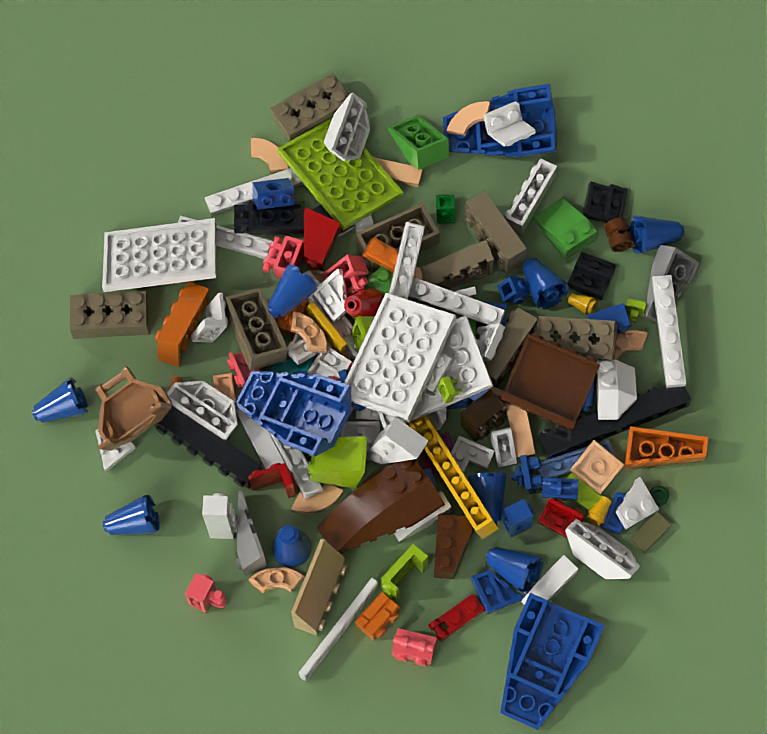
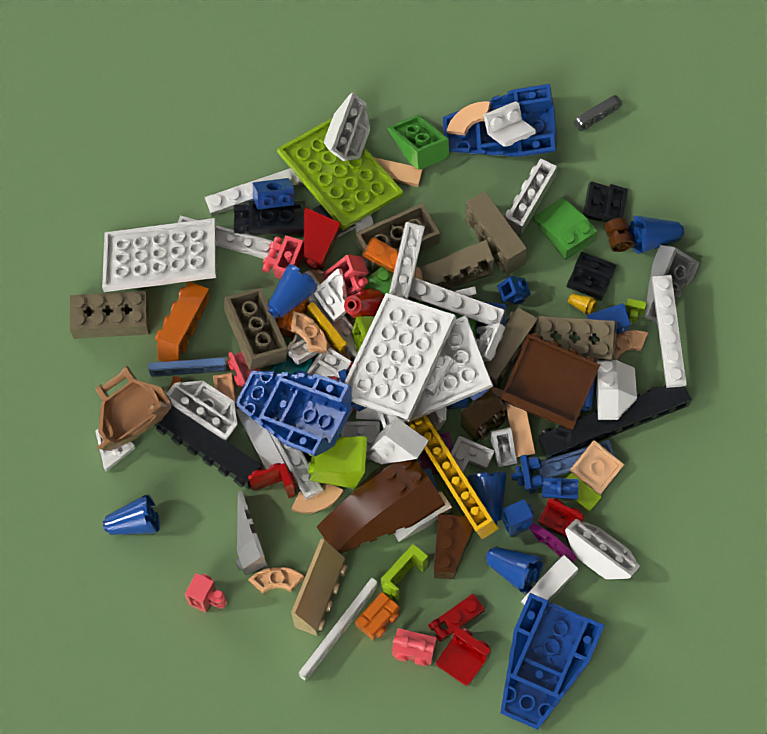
(61, 403): blue cone -> none
(187, 367): none -> medium blue tile
(215, 322): white bracket -> none
(219, 516): white brick -> none
(268, 152): light nougat tile -> none
(291, 546): blue cone -> none
(309, 107): dark tan brick -> none
(445, 208): green bracket -> none
(447, 389): lime tile -> none
(463, 656): none -> red bracket
(494, 592): blue wing -> none
(544, 284): blue cone -> none
(552, 542): none -> magenta tile
(597, 113): none -> dark grey beam
(599, 511): yellow cone -> none
(612, 521): blue tile -> none
(636, 504): white wing -> none
(650, 532): olive tile -> none
(659, 447): orange wedge -> none
(660, 495): dark green tile -> none

